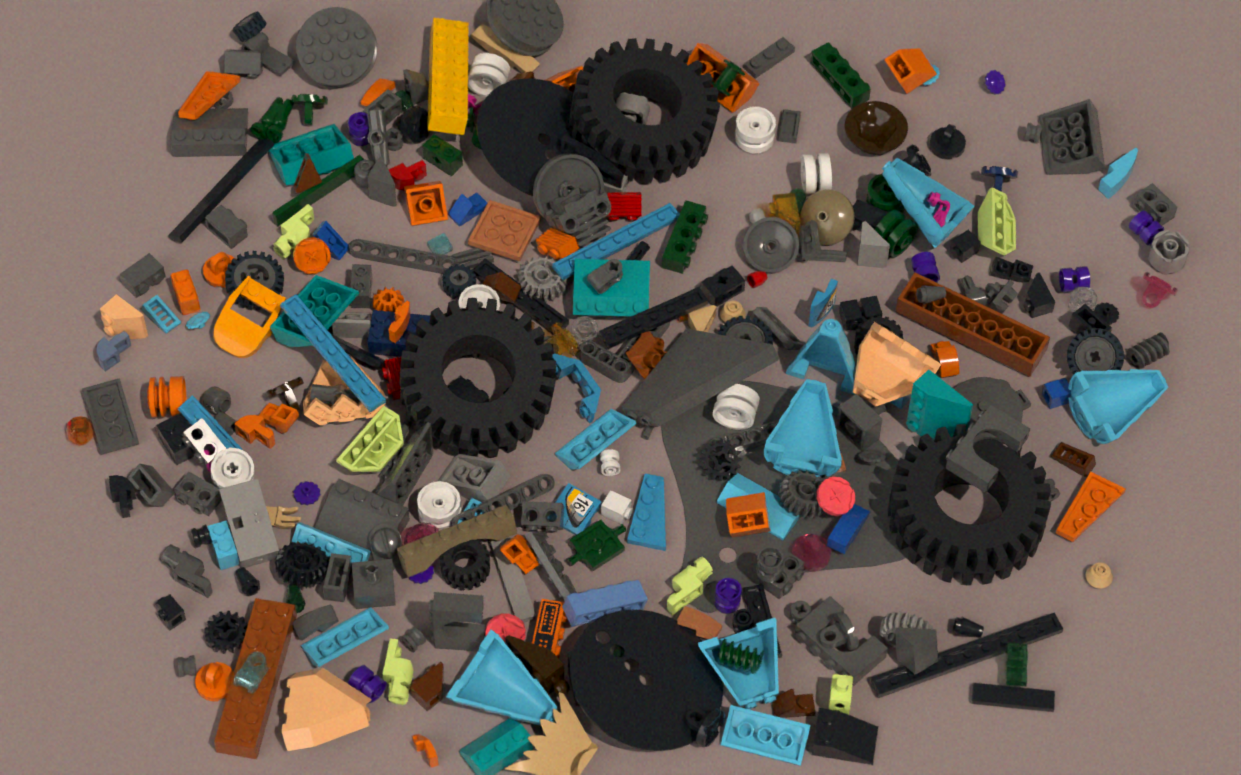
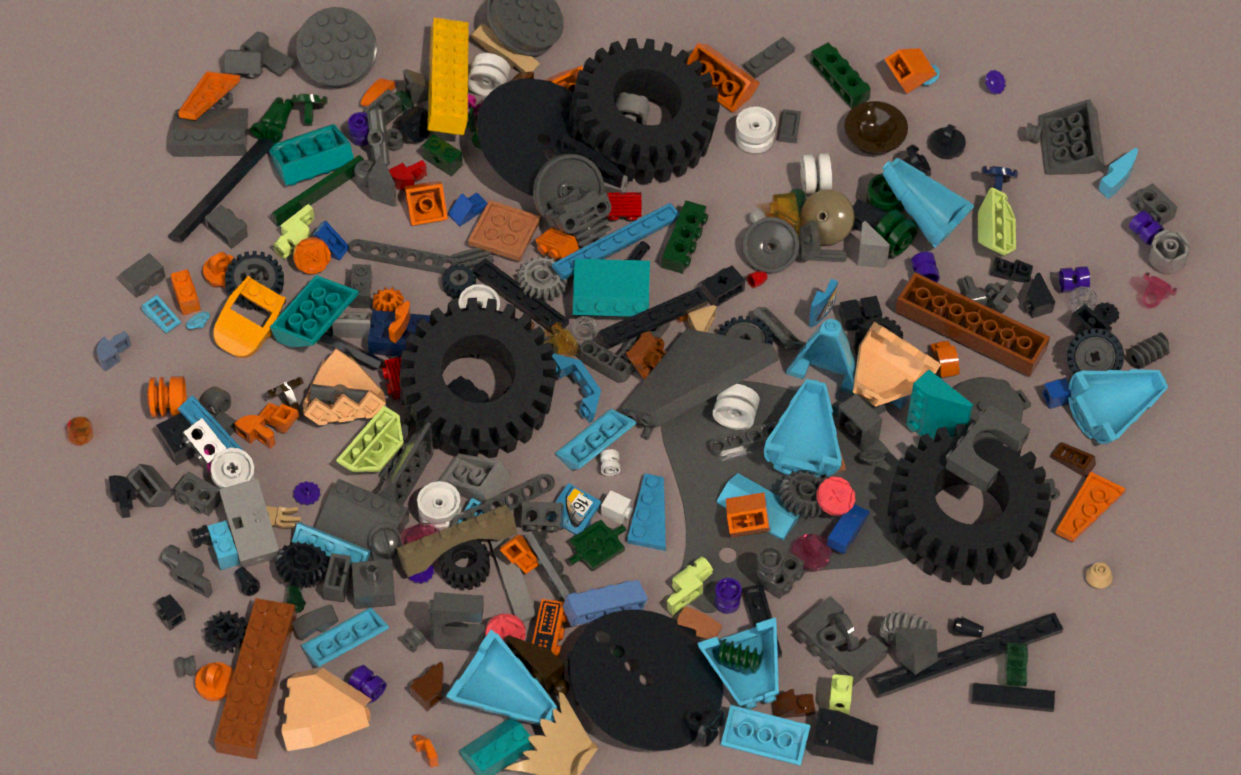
(110, 416): dark grey plate -> none
(120, 317): light nougat slope -> none
(249, 26): black wheel -> none
(249, 675): clear light blue piece -> none
(307, 175): reddish brown slope -> none
(333, 353): dark azure tile -> none
(397, 674): yellowish green plate -> none
(440, 244): clear light blue tile -> none
(504, 286): reddish brown slope -> none
(606, 276): dark grey piece -> none
(724, 451): black gear -> none
(727, 77): dark green hose -> none
(732, 309): tan cone -> none
(742, 620): black wheel -> none
(796, 616): dark grey wheel -> none
(930, 293): dark grey cone -> none
(940, 215): dark pink piece -> none
(964, 246): black brick -> none

